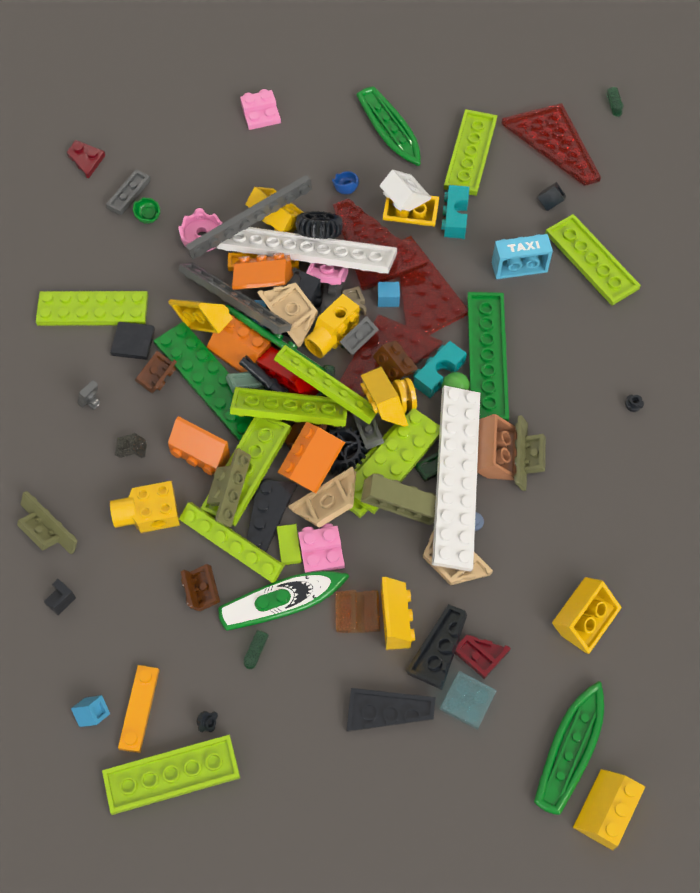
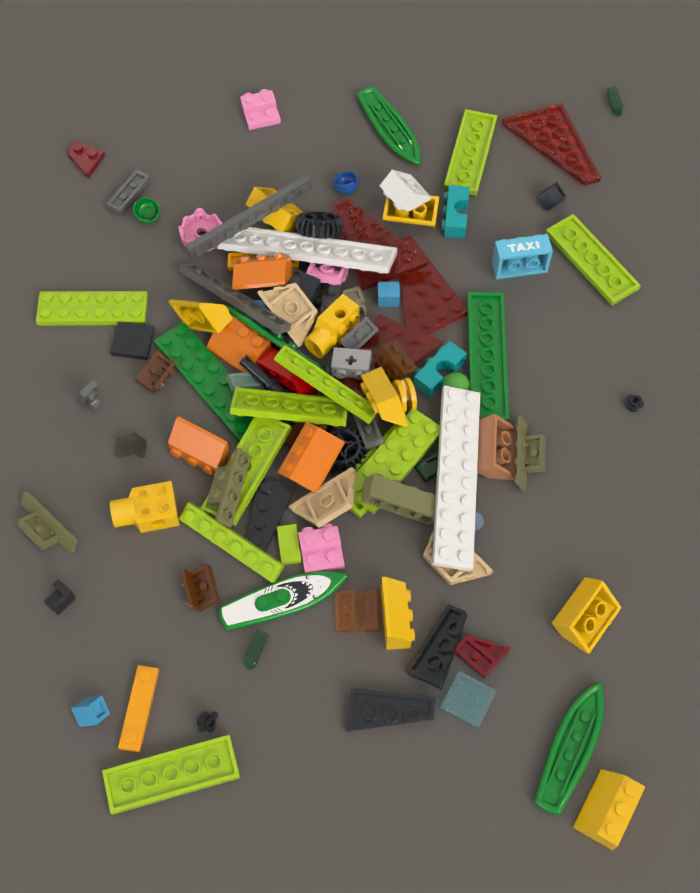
(350, 362): none -> light grey brick

